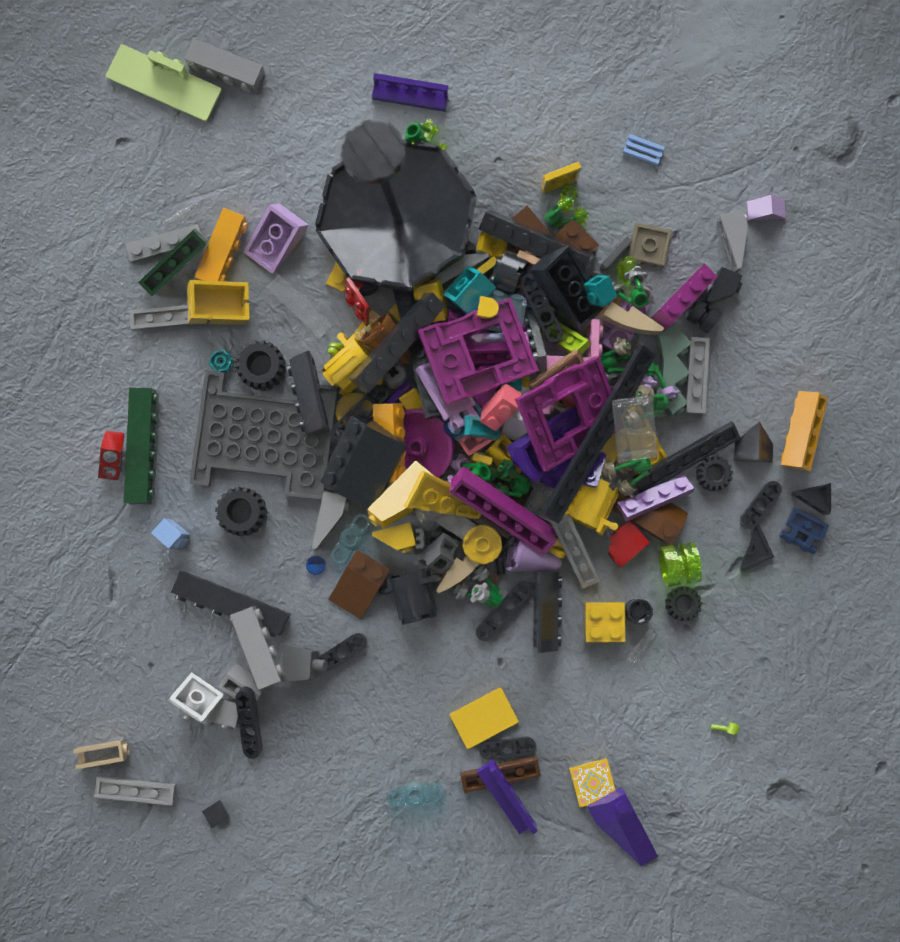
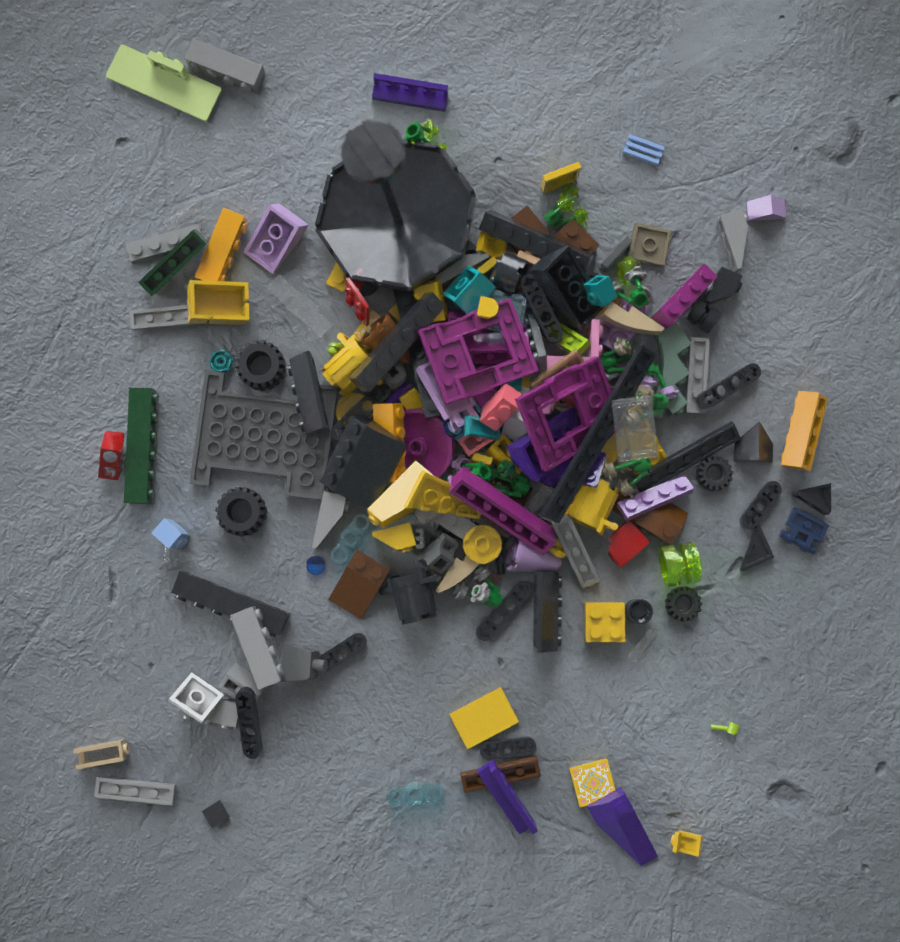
(687, 843): none -> yellow bracket
(728, 385): none -> black beam

